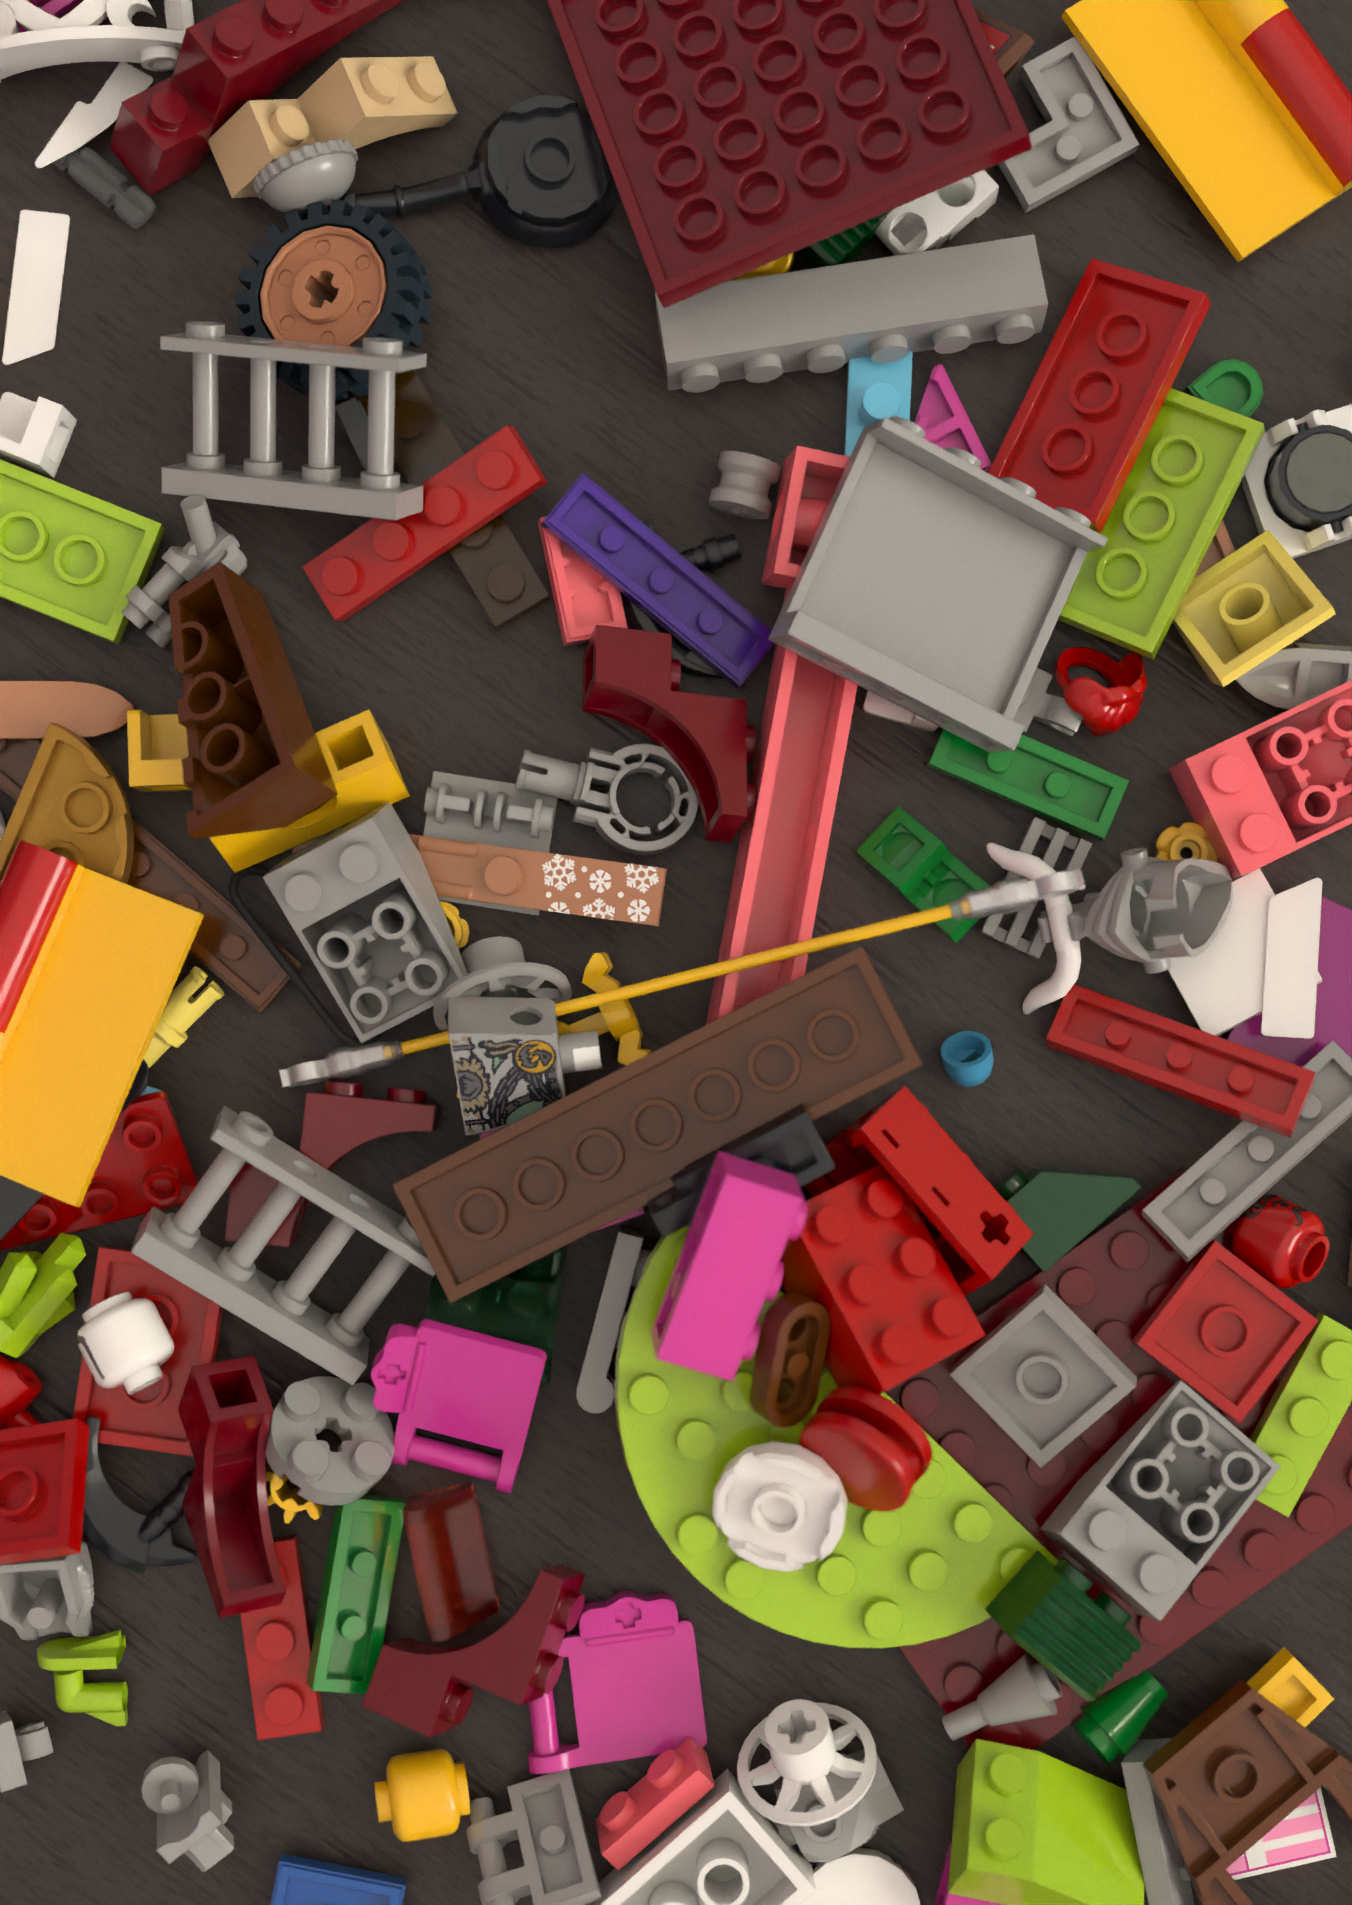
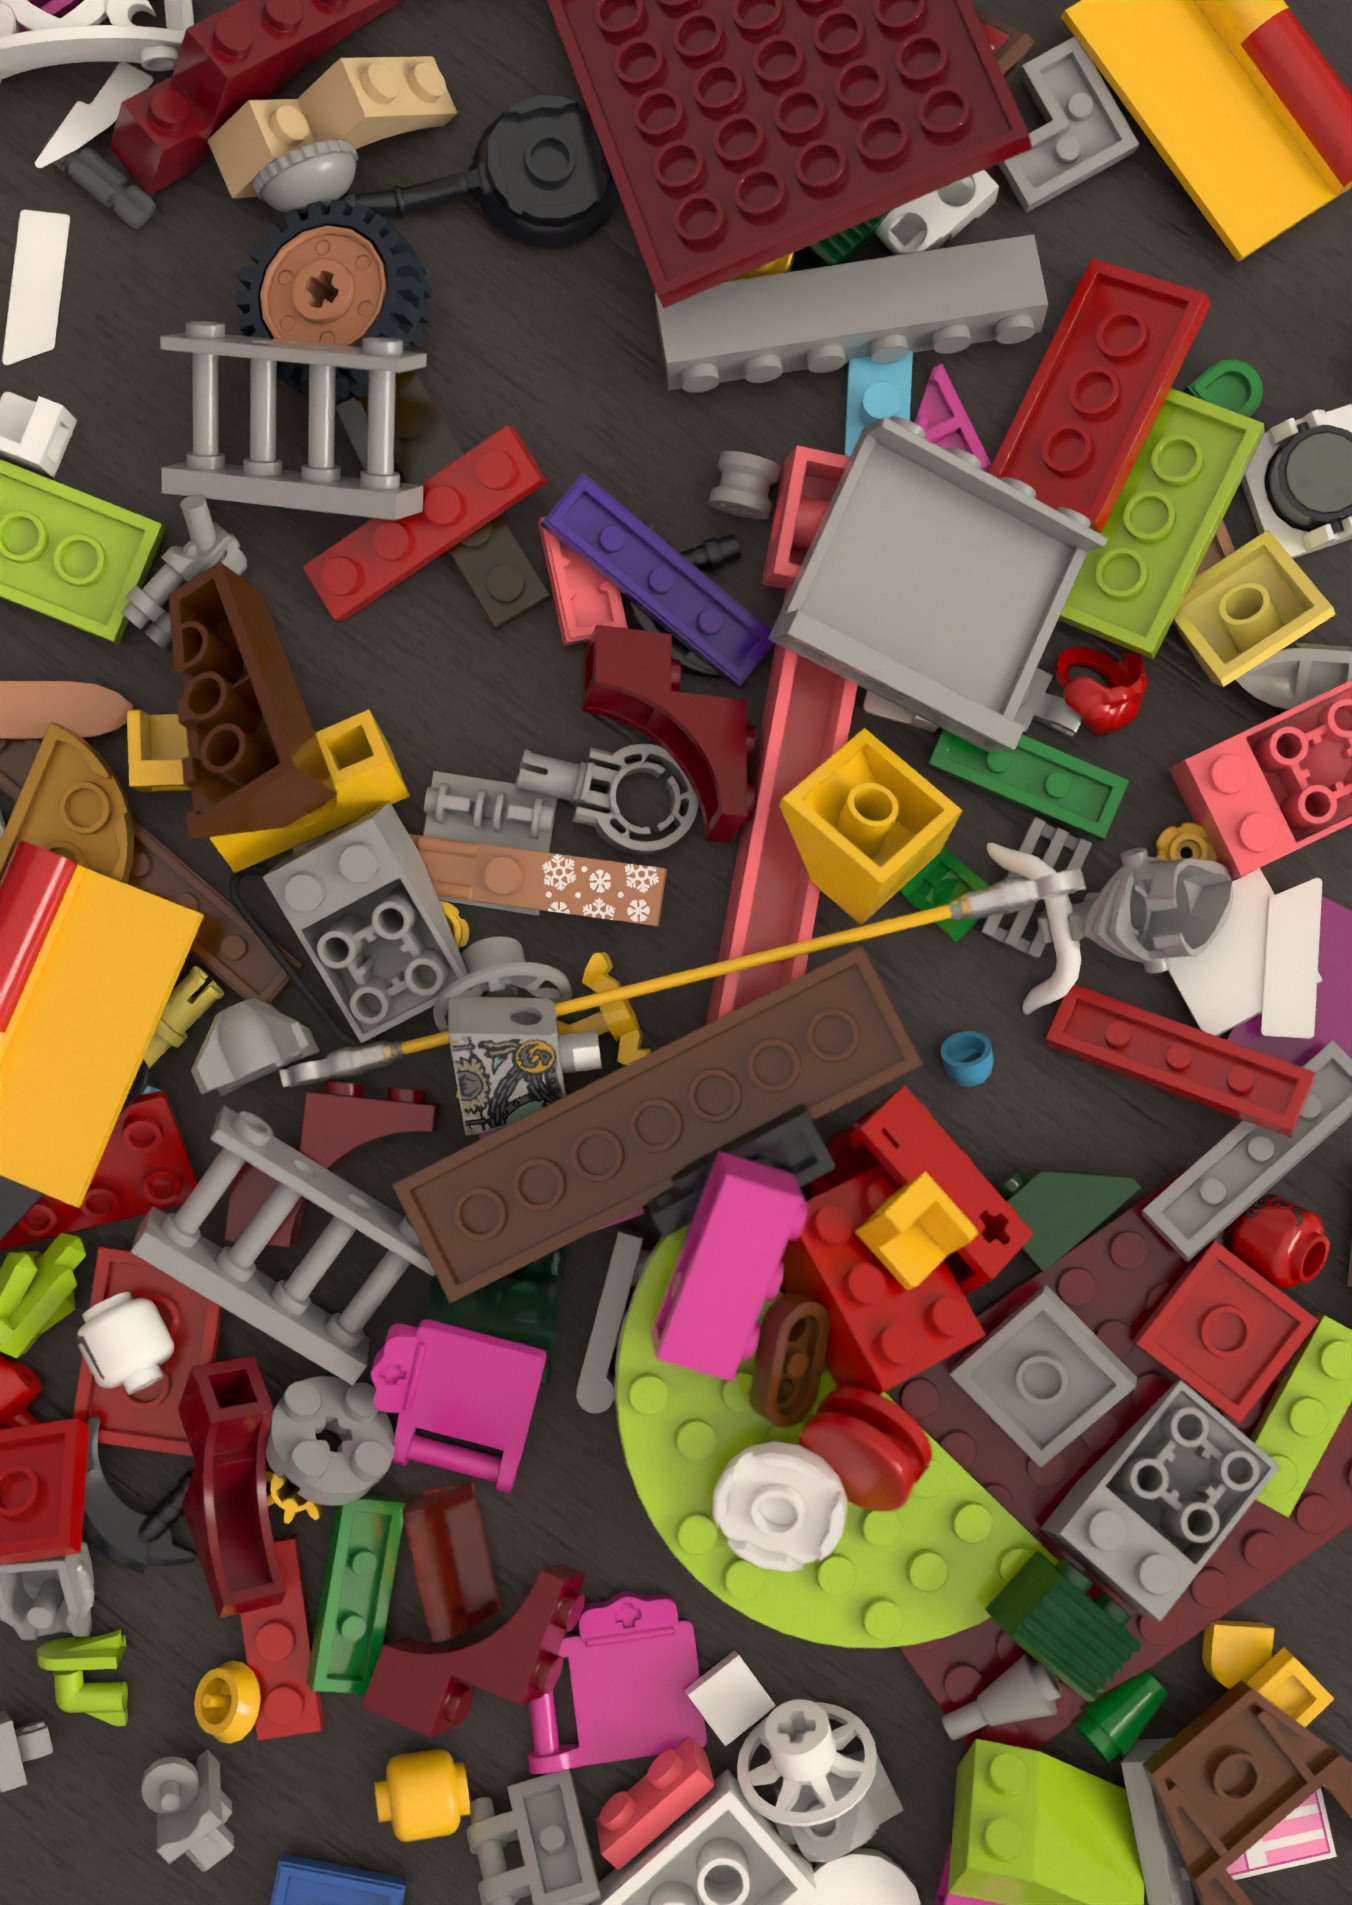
(228, 1701): none -> yellow hat
(249, 1044): none -> light grey piece
(729, 1698): none -> white tile
(866, 824): none -> yellow slope
(916, 1230): none -> yellow panel
(1236, 1650): none -> yellow tile

